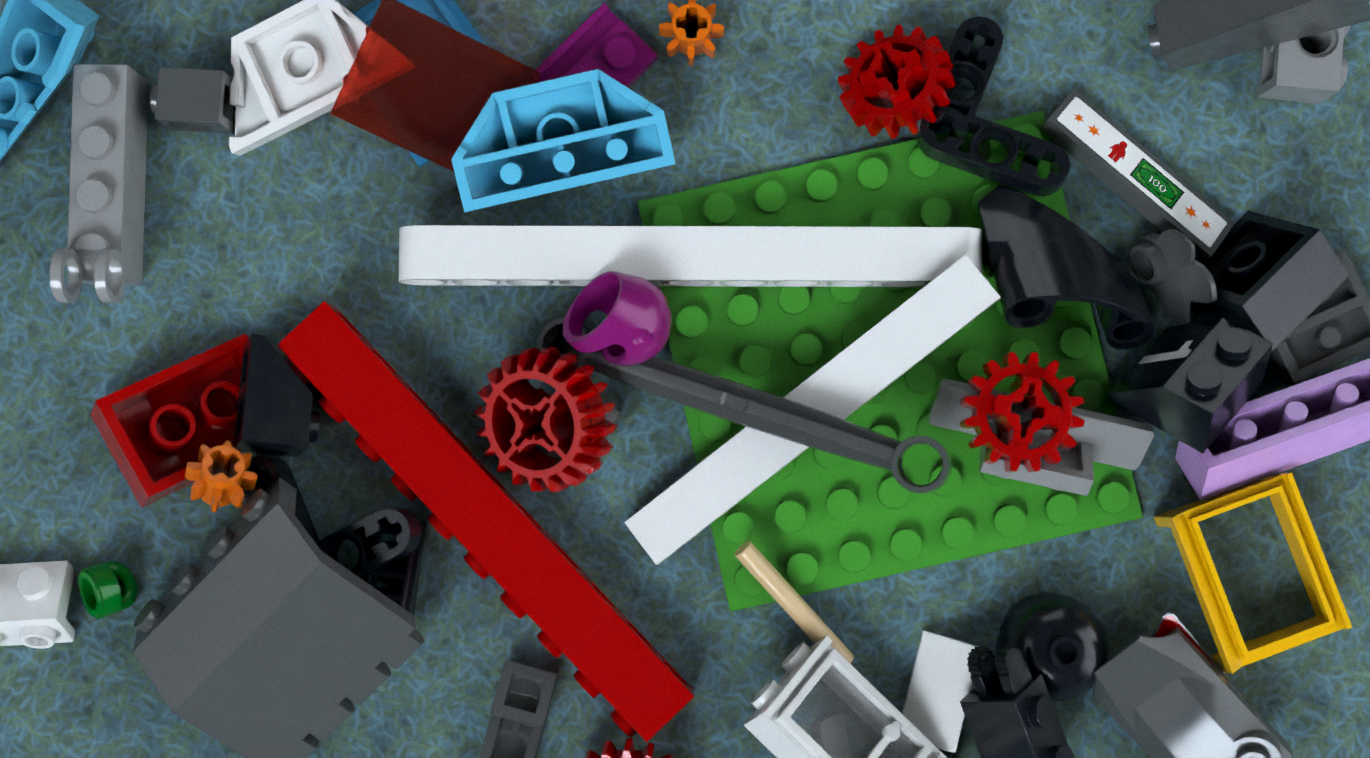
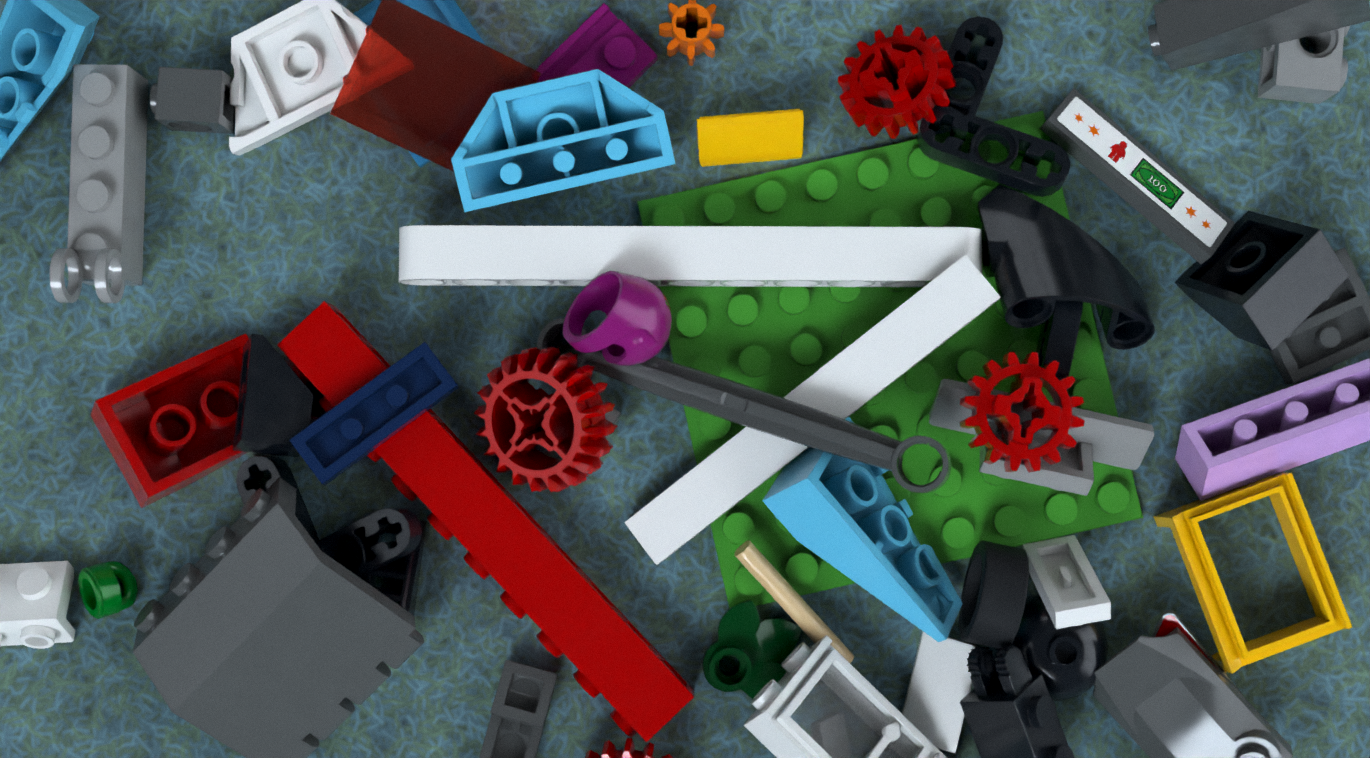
(222, 463): orange gear -> none
(374, 414): none -> dark blue hinge
(750, 137): none -> yellow slope
(757, 646): none -> dark green plate
(860, 529): none -> medium azure wedge
(994, 594): none -> black tyre
(1059, 336): none -> black beam
(1067, 582): none -> white plate
(1170, 268): dark grey plate -> none
(1194, 379): black slope -> none

